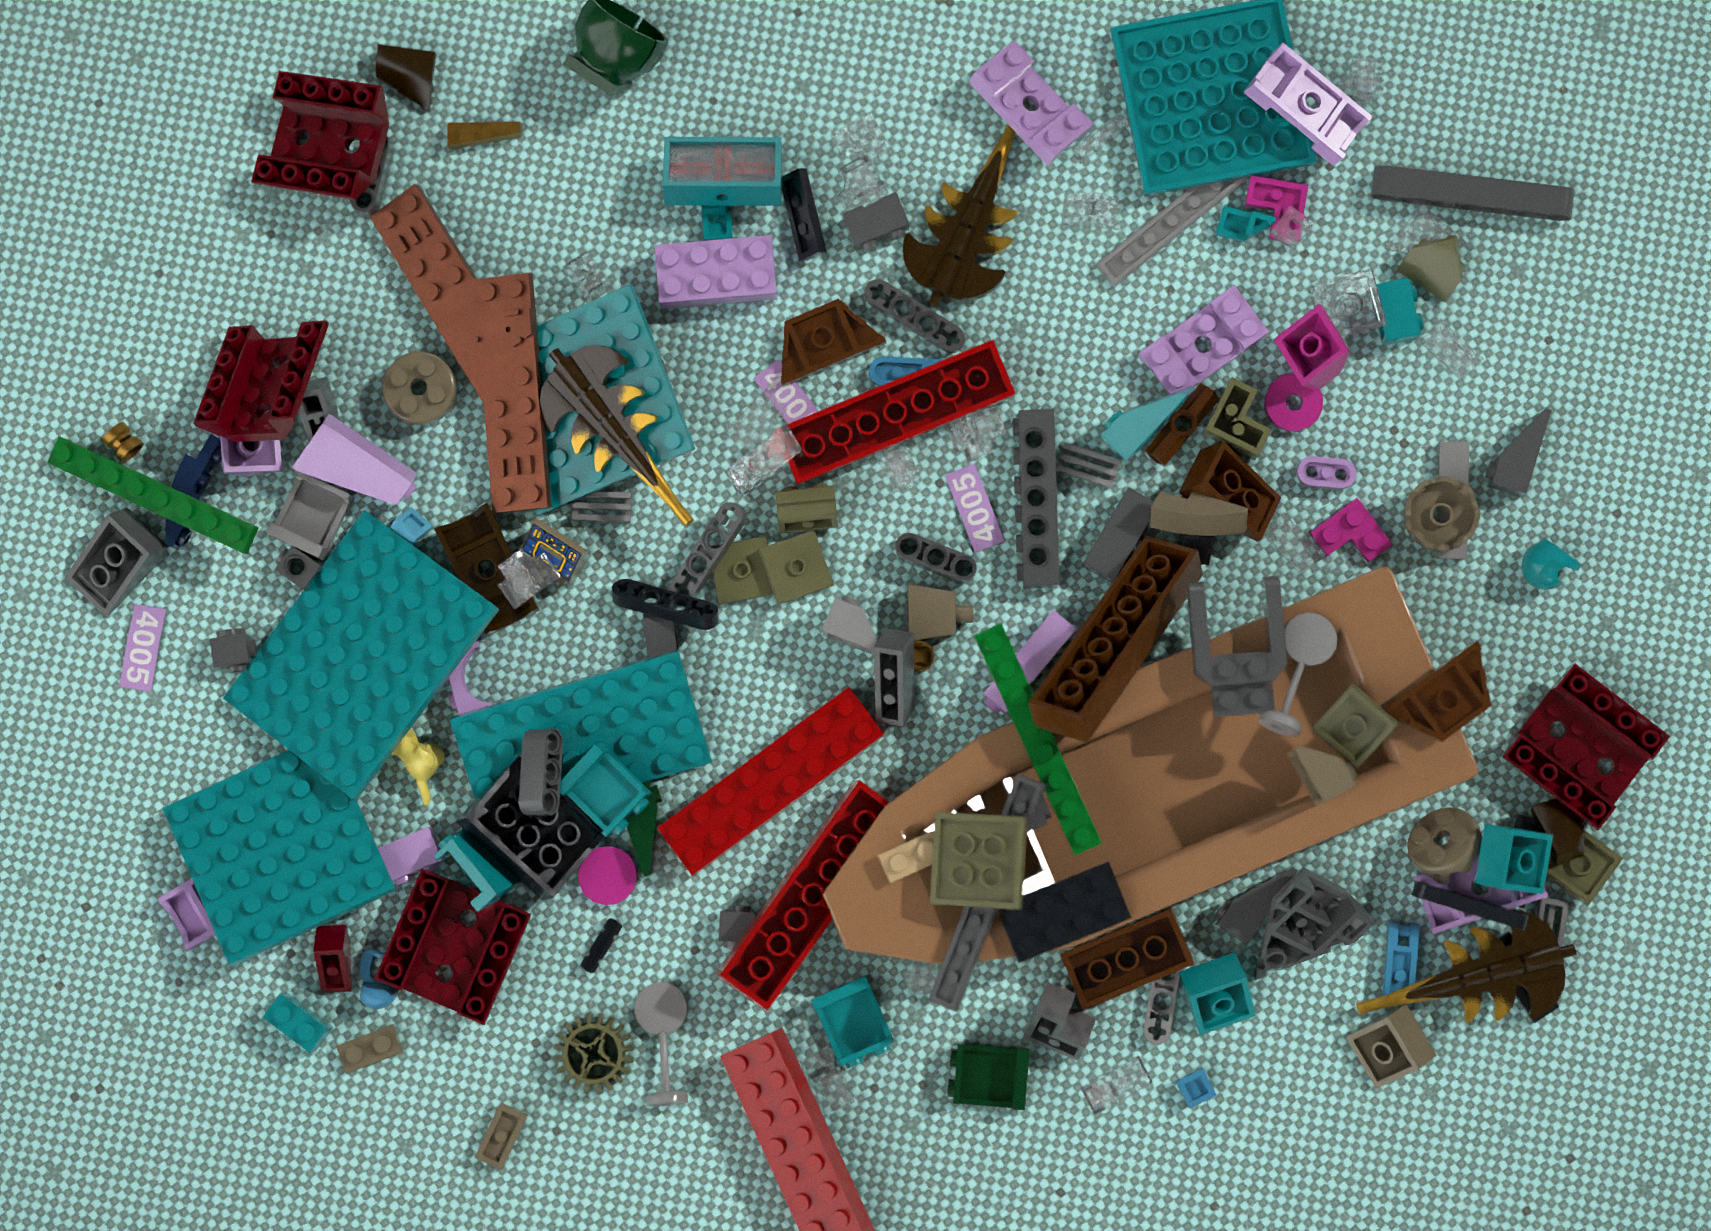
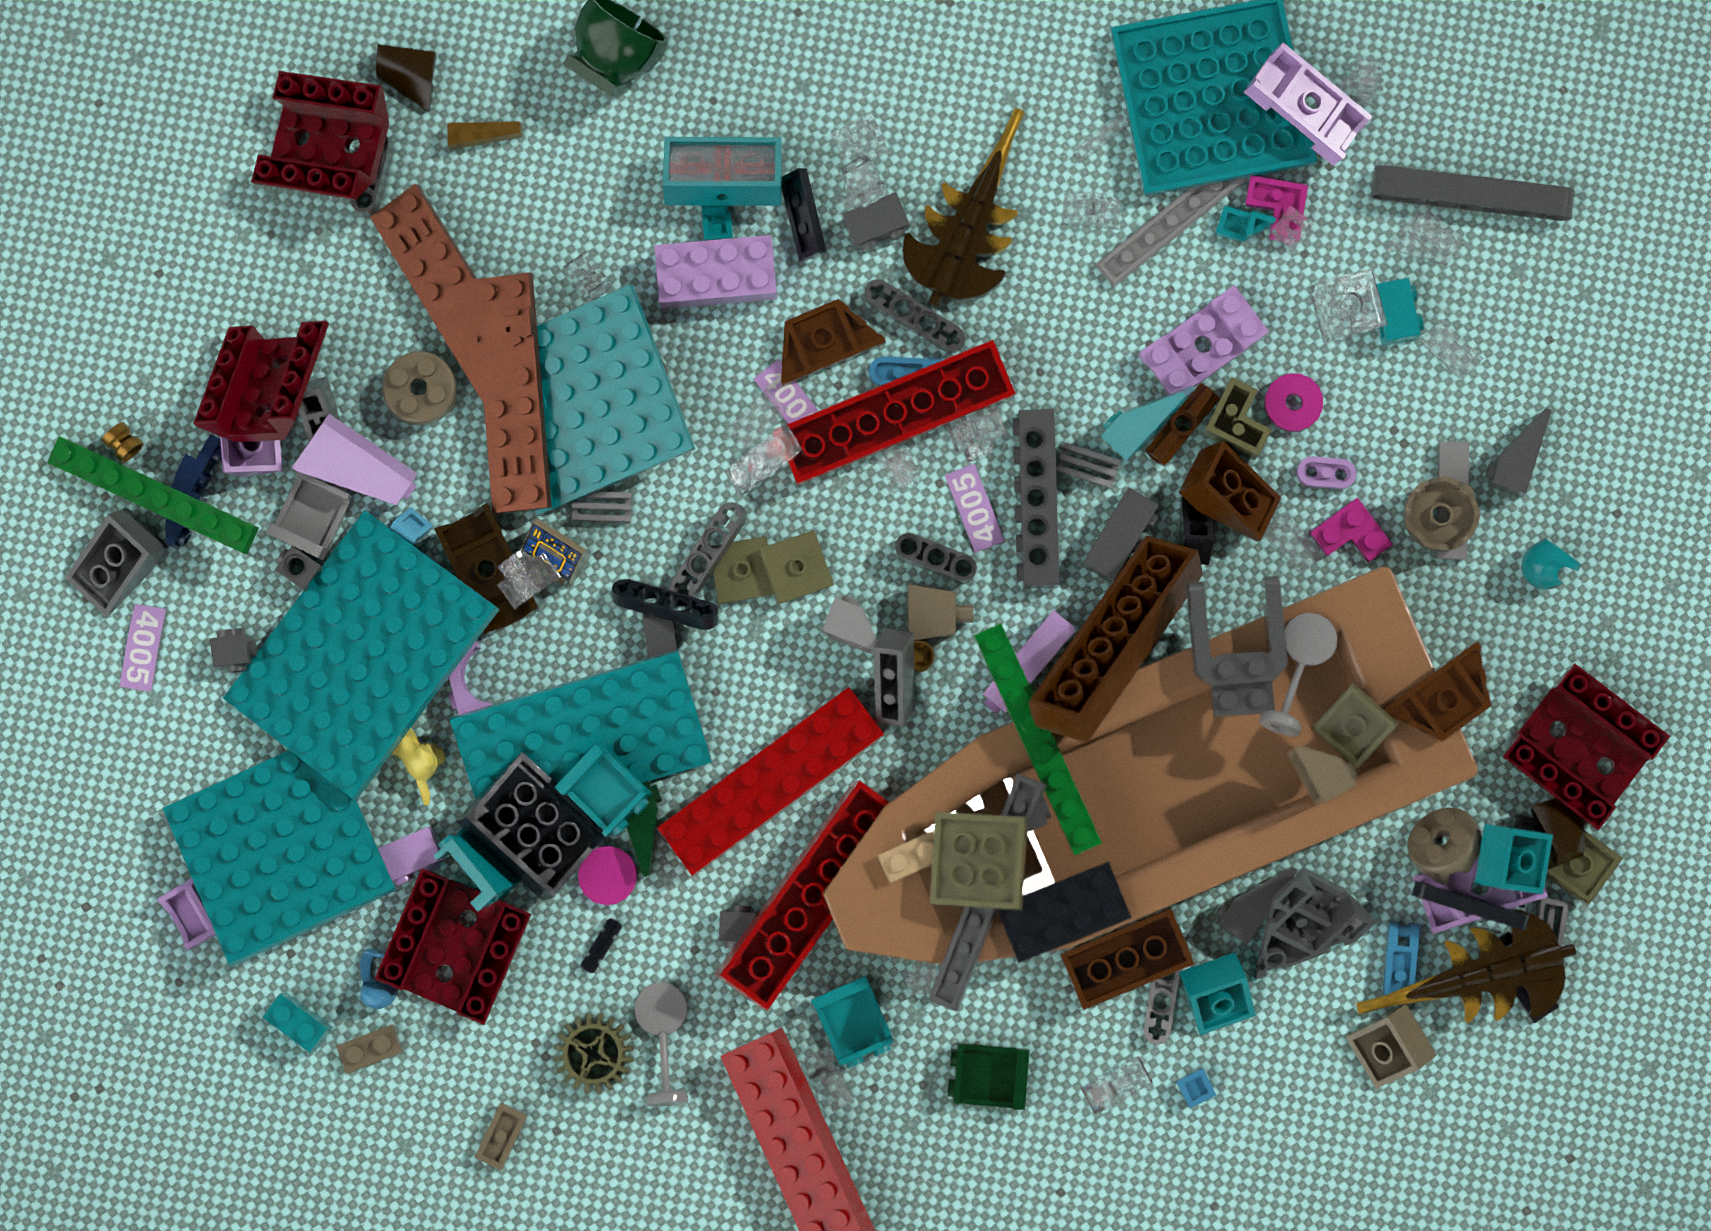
(333, 958): dark red slope -> none
(540, 772): dark grey beam -> none
(580, 387): dark brown animal -> none
(806, 508): olive brick -> none
(1008, 82): lavender piece -> none
(1057, 1024): flat silver brick -> none
(1197, 515): dark tan slope -> none
(1313, 349): dark pink slope -> none
(1434, 266): olive slope -> none

